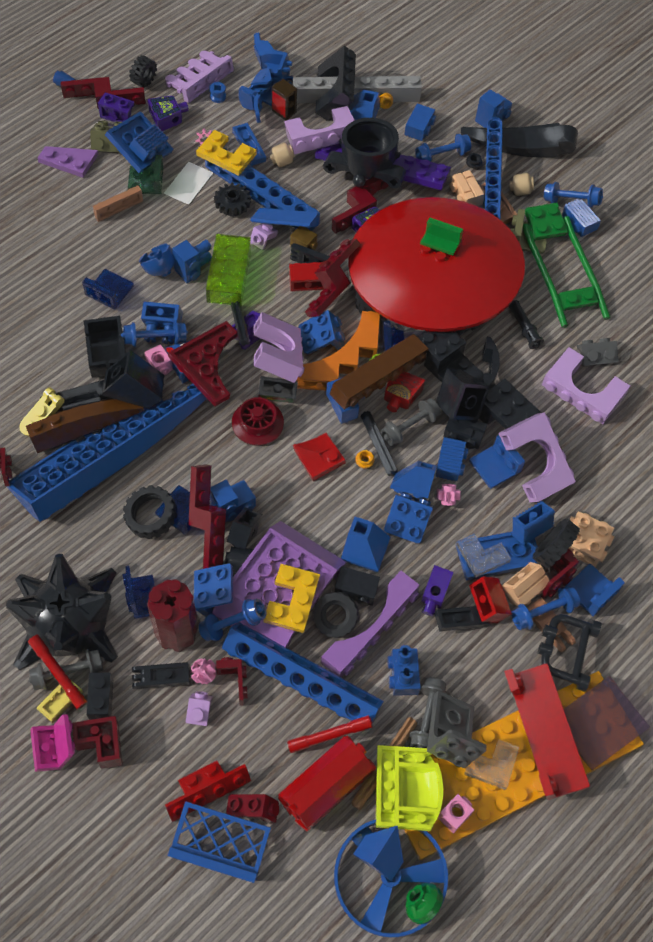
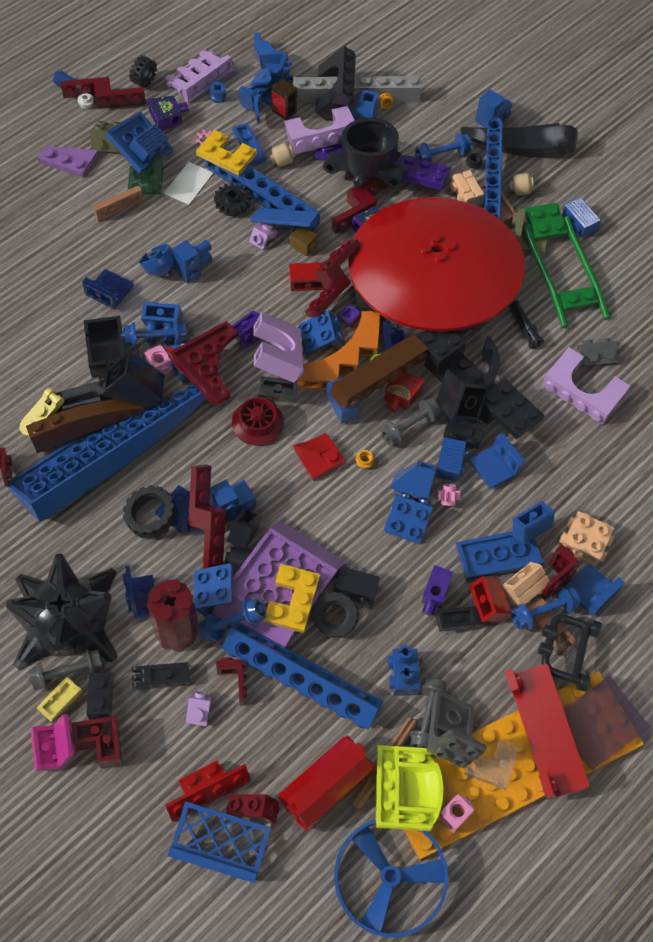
(43, 652): red piece -> none
(85, 101): none -> white plate
(115, 108): dark purple bracket -> none
(203, 671): bright pink gear -> none
(228, 269): clear neon green brick -> none
(240, 323): black axle -> none
(305, 255): black hinge -> none
(309, 740): red piece -> none
(344, 653): medium lavender arch -> none
(350, 315): none -> dark purple tile
(365, 544): blue slope -> none
(379, 443): black axle -> none
(382, 852): blue slope -> none
(419, 122): blue brick -> none
(427, 904): green piece -> none
(442, 236): green panel -> none
(481, 560): clear plate -> none
(556, 543): black tyre -> none
(557, 472): lavender arch -> none
(594, 195): blue piece -> none

